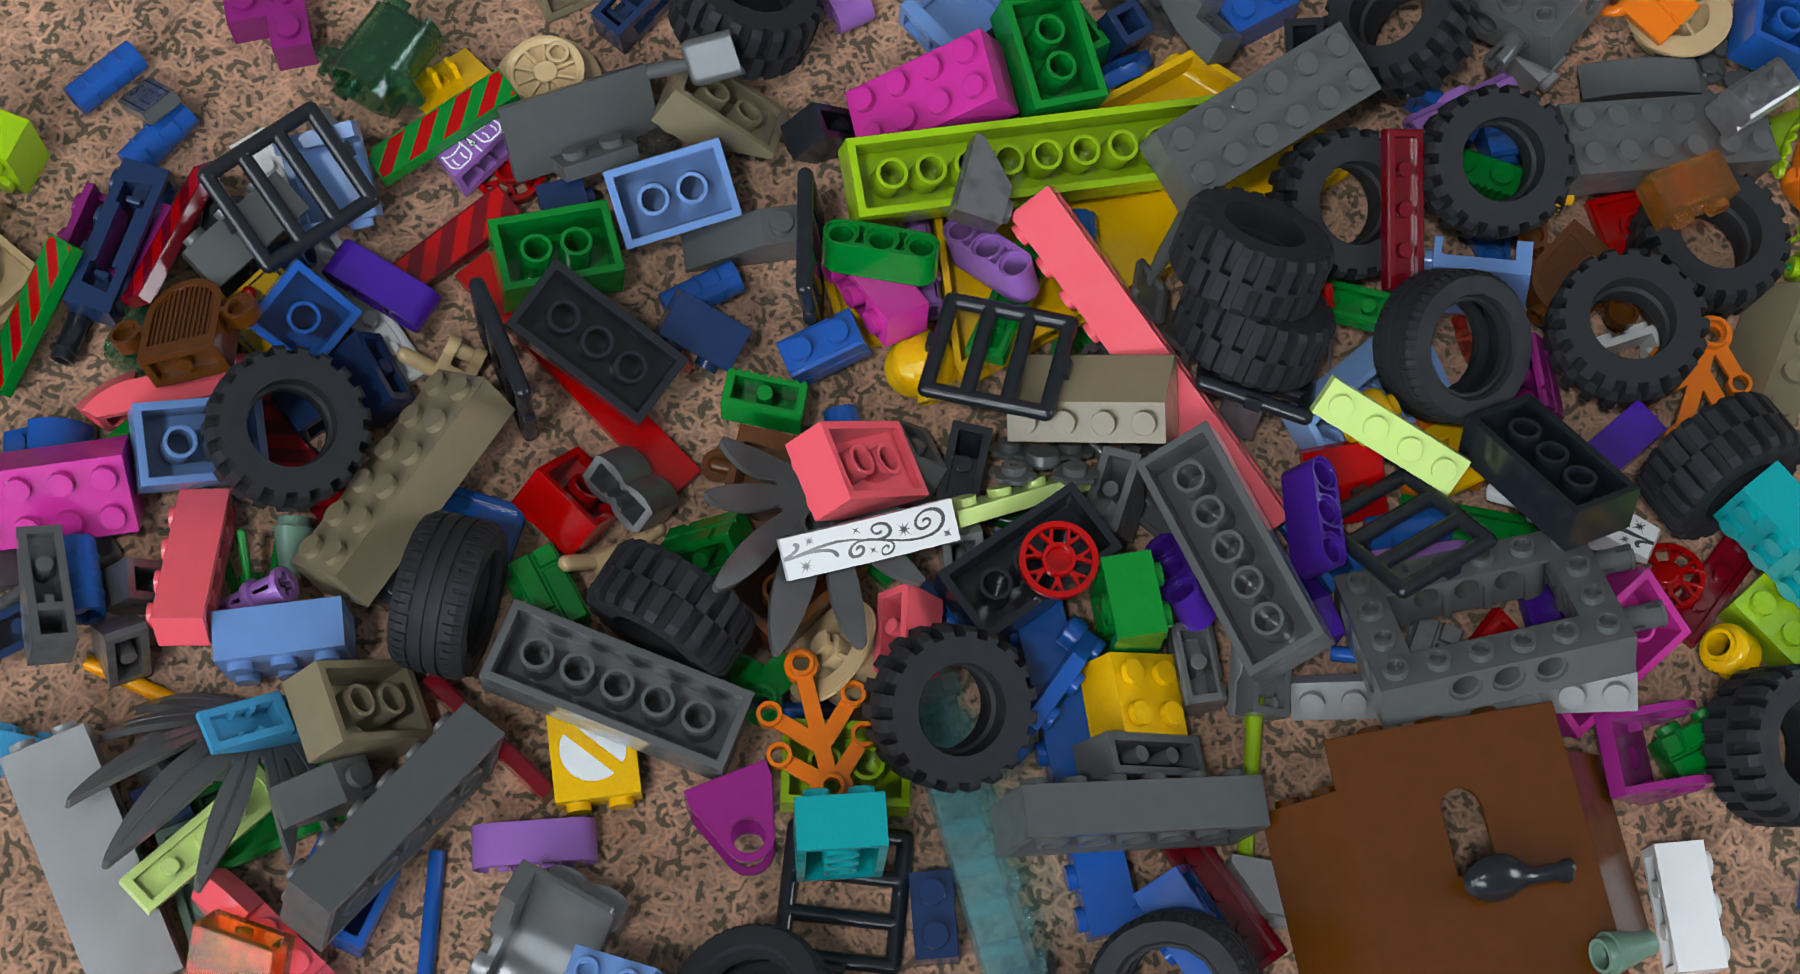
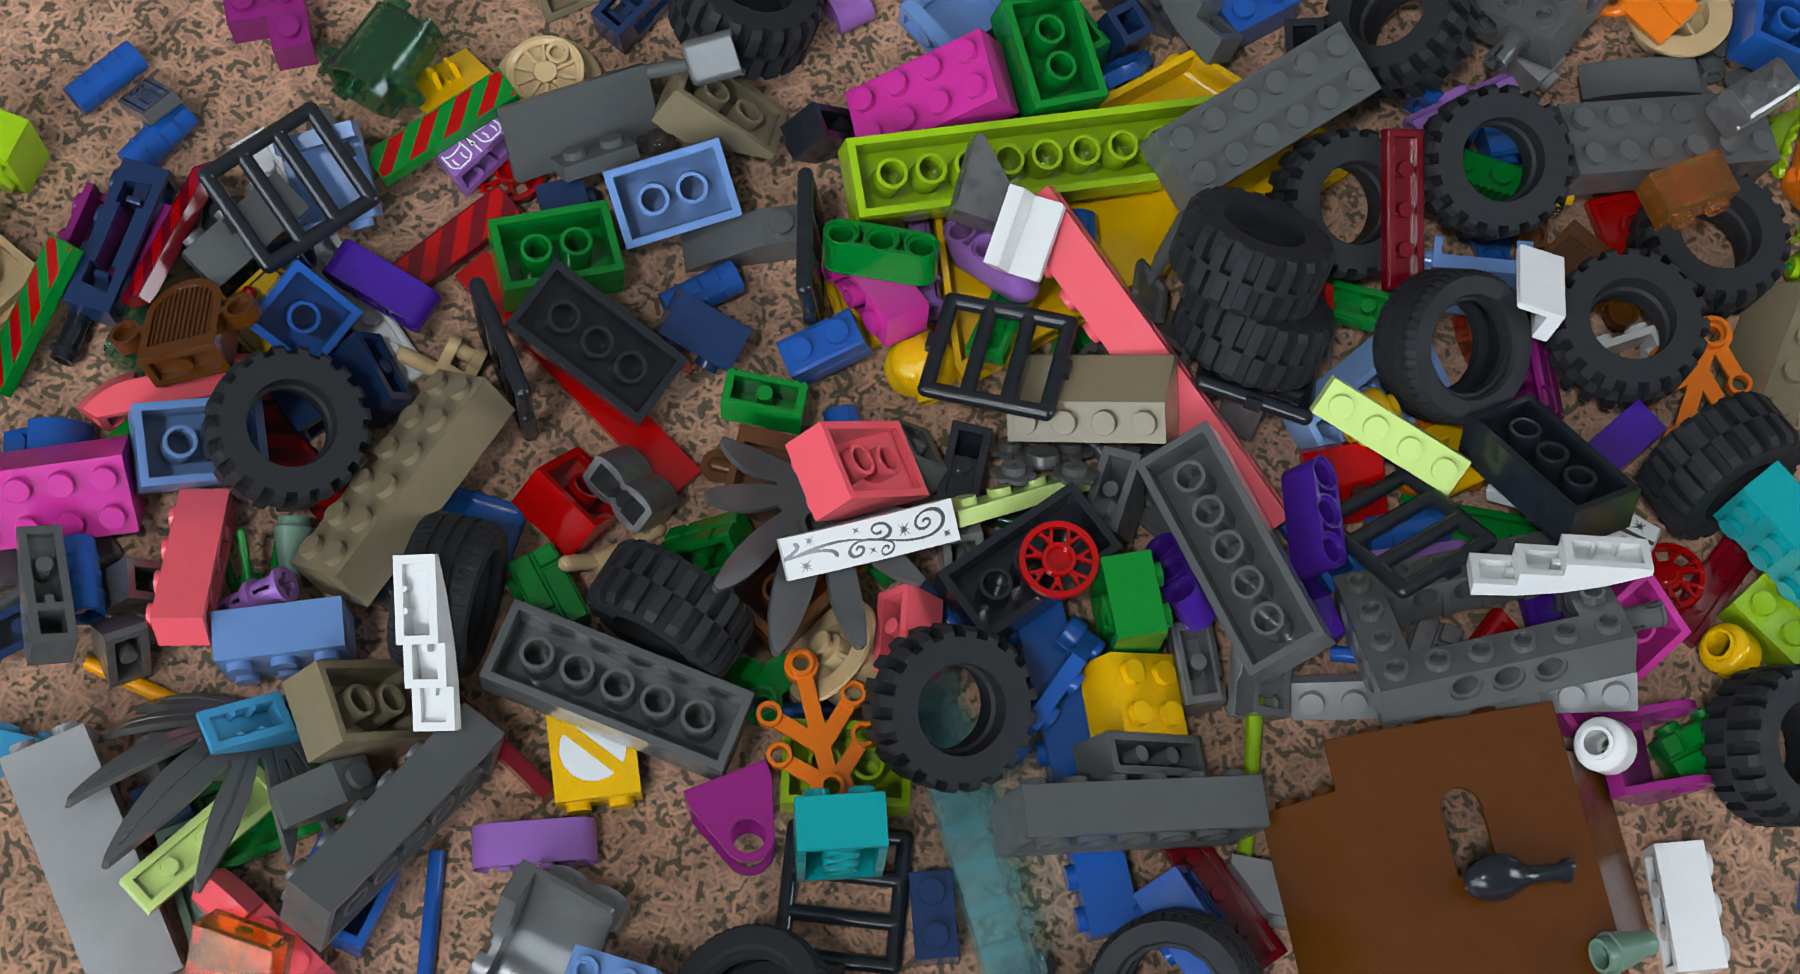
(427, 641): none -> white slope
(1024, 234): none -> white panel
(1541, 289): none -> white panel
(1573, 565): none -> white slope
(1605, 745): none -> white head

